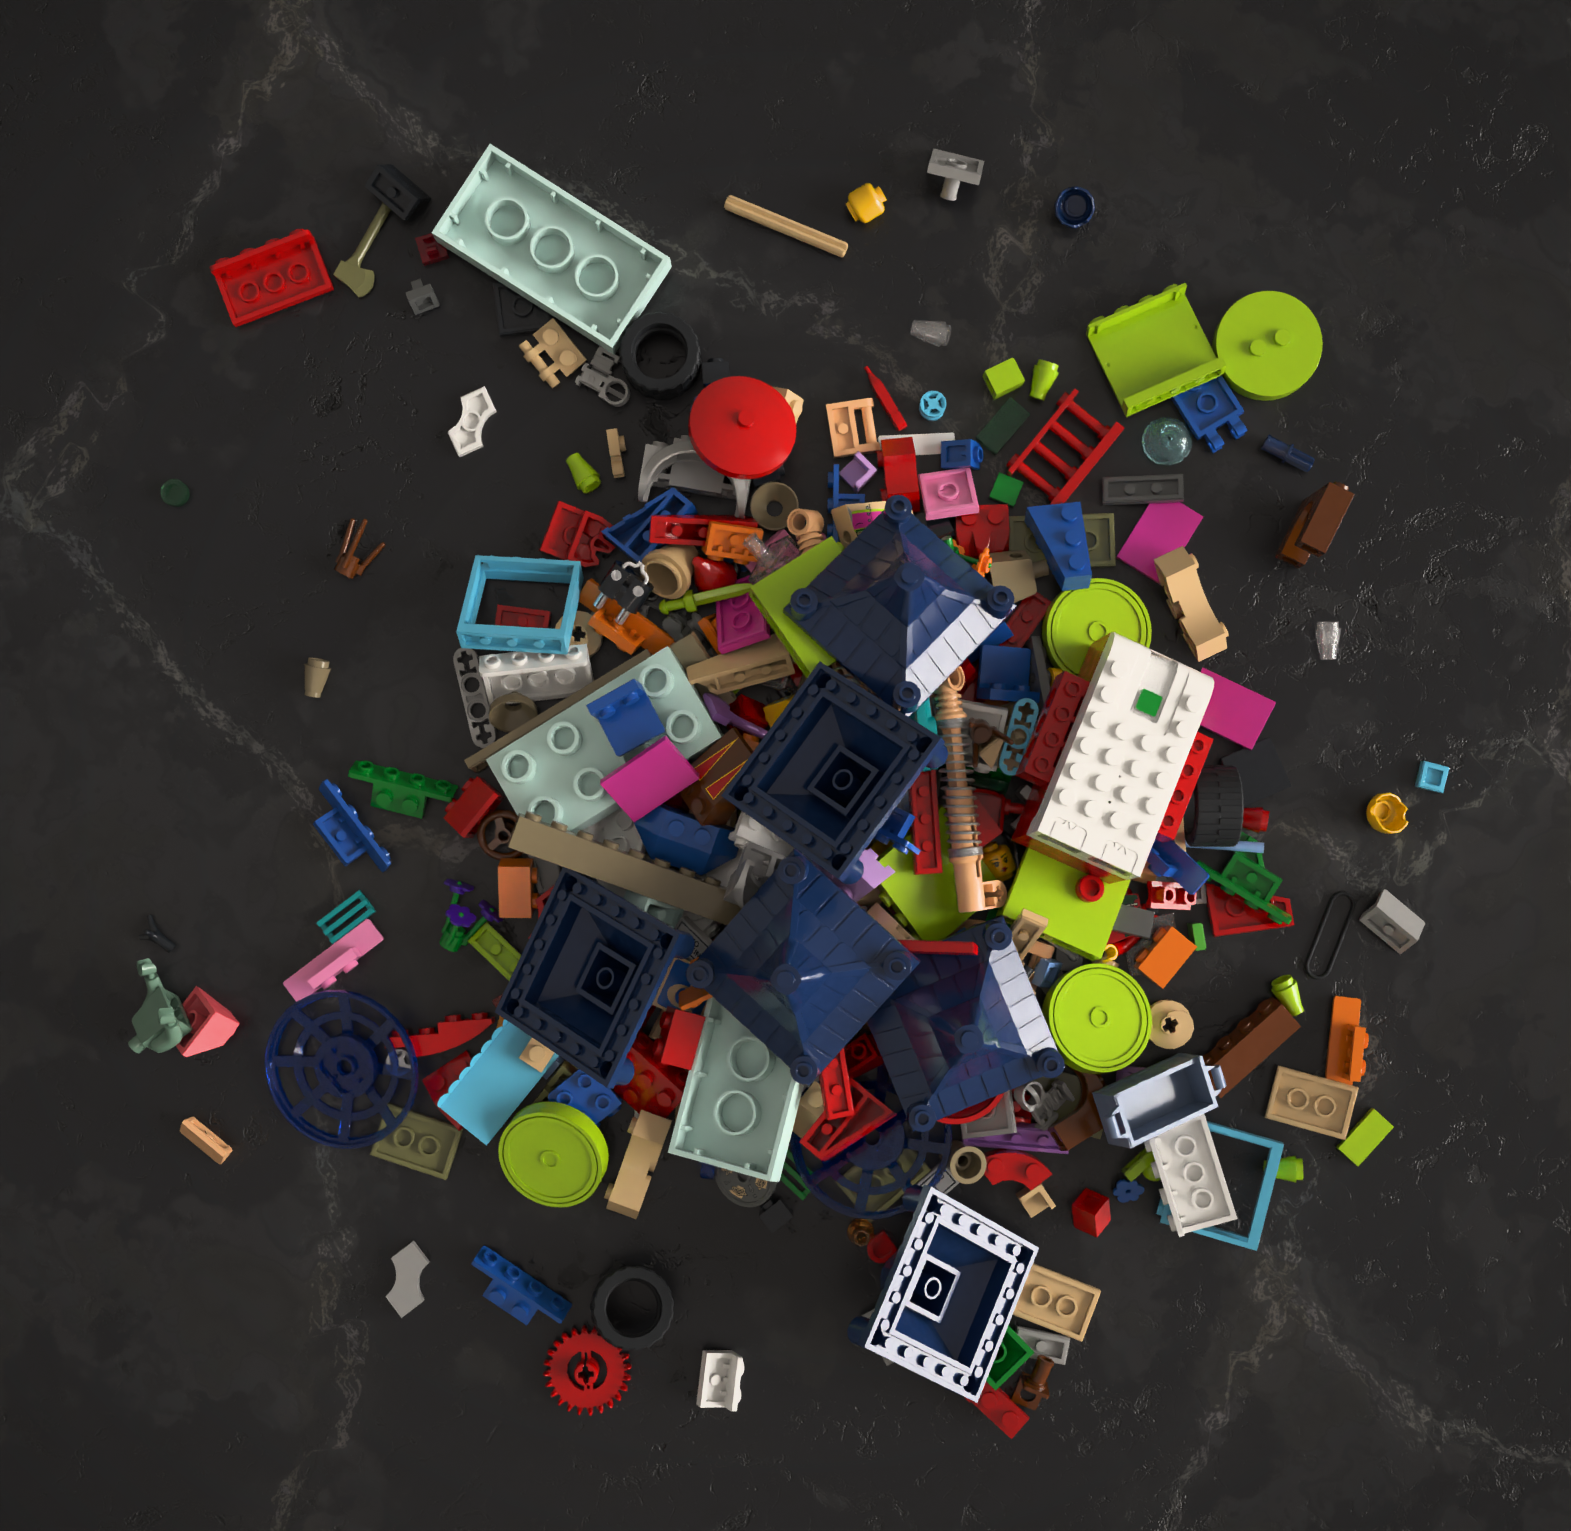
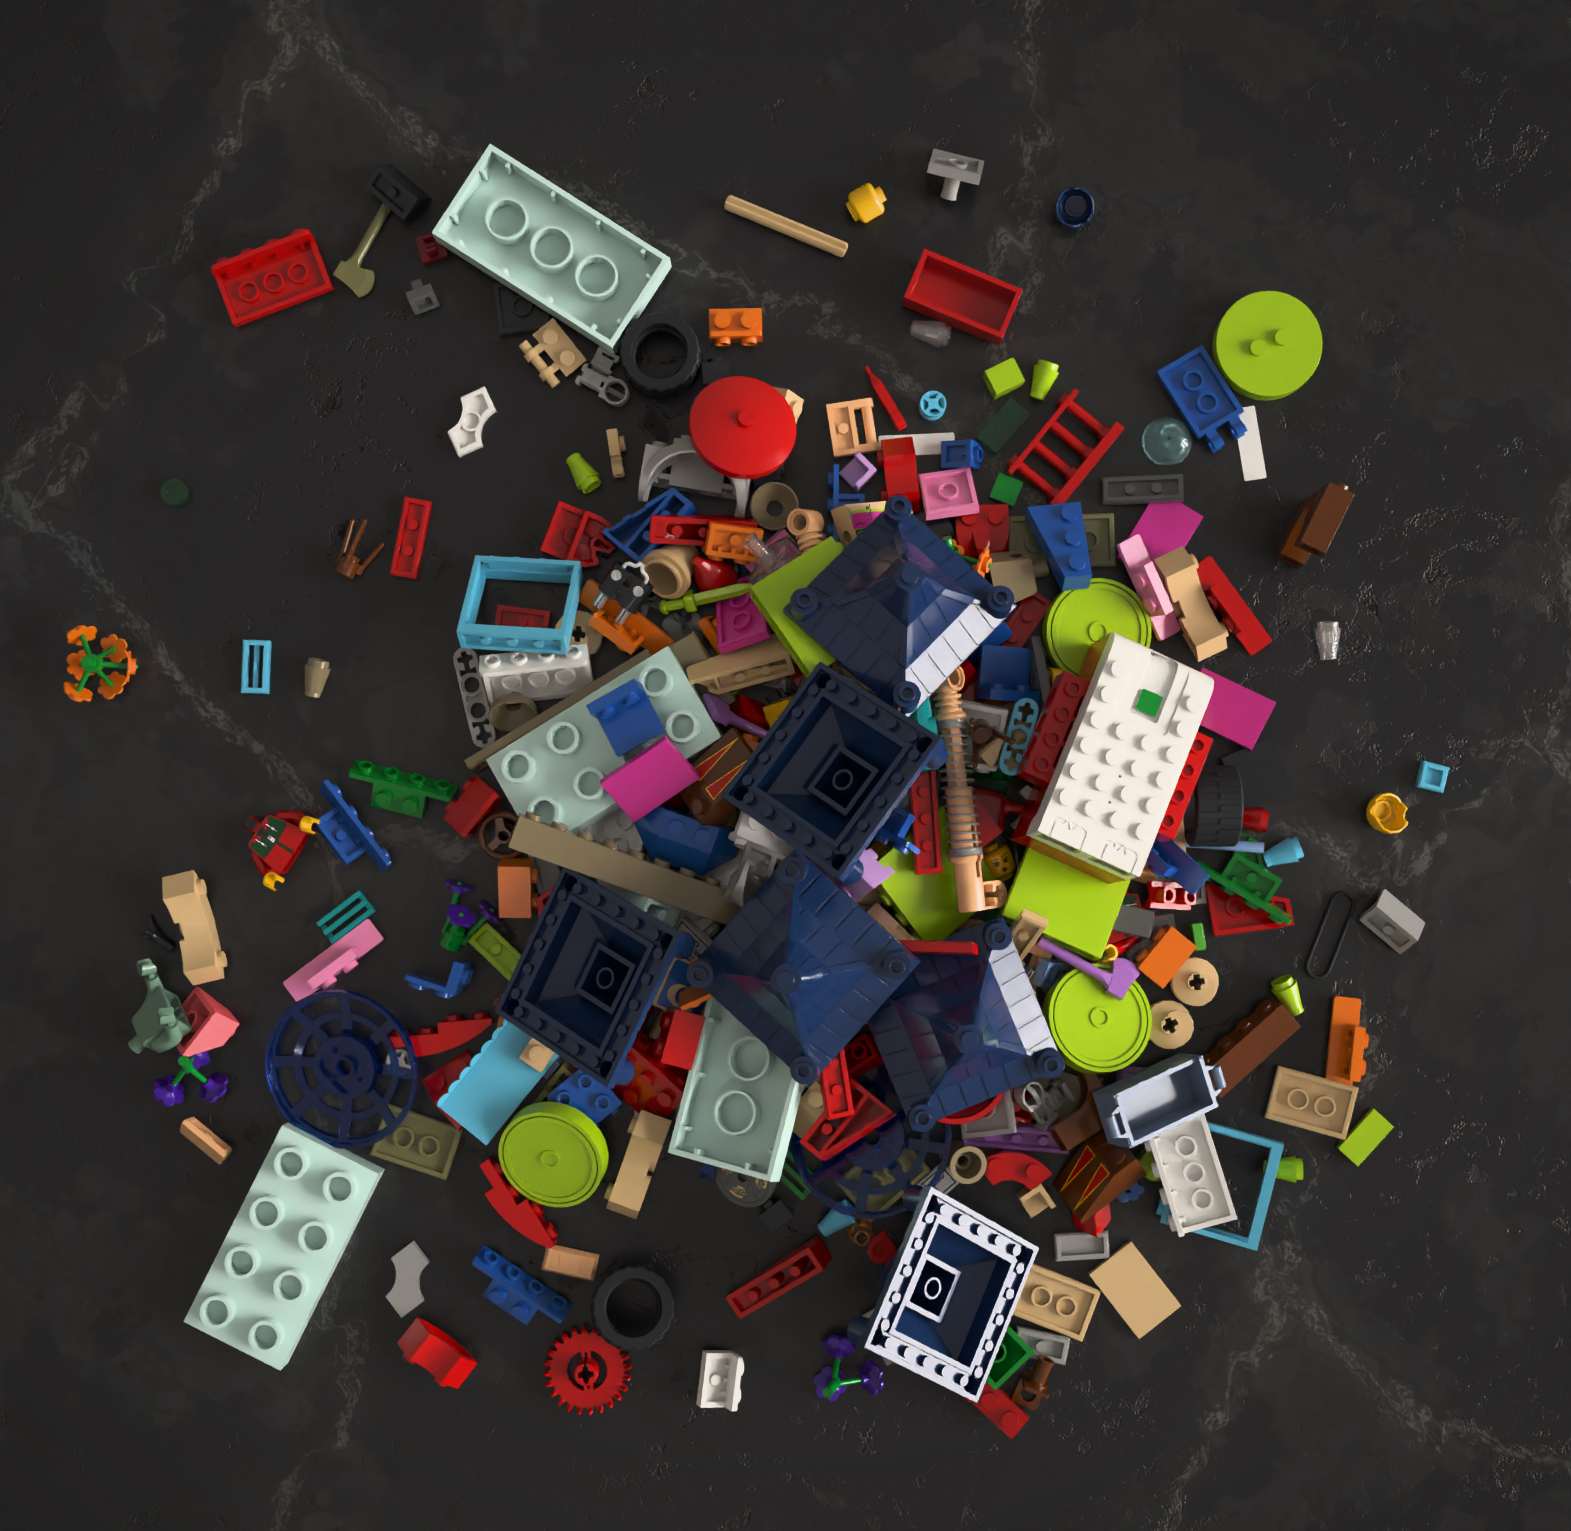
(87, 664): none -> orange plant
(171, 1090): none -> dark purple plant
(190, 908): none -> tan brick
(256, 668): none -> medium azure tile
(278, 842): none -> torso
(284, 1246): none -> light aqua plate
(410, 538): none -> red tile
(436, 1353): none -> red brick
(459, 977): none -> blue bracket
(521, 1215): none -> red slope
(571, 1262): none -> light nougat tile
(735, 325): none -> orange bracket
(780, 1277): none -> red slope
(830, 1380): none -> dark purple plant
(835, 1221): none -> medium azure cone
(961, 297): none -> red piece
(1080, 1246): none -> light grey tile
(1089, 888): red tile -> none
(1097, 1176): none -> reddish brown slope
(1116, 981): none -> medium lavender piece
(1134, 1289): none -> tan tile
(1148, 587): none -> bright pink bracket
(1153, 350): lime panel -> none
(1203, 991): none -> tan piece
(1231, 607): none -> red bracket
(1250, 447): none -> white sticker
(1283, 852): none -> medium azure cone
(1287, 453): dark blue axle -> none

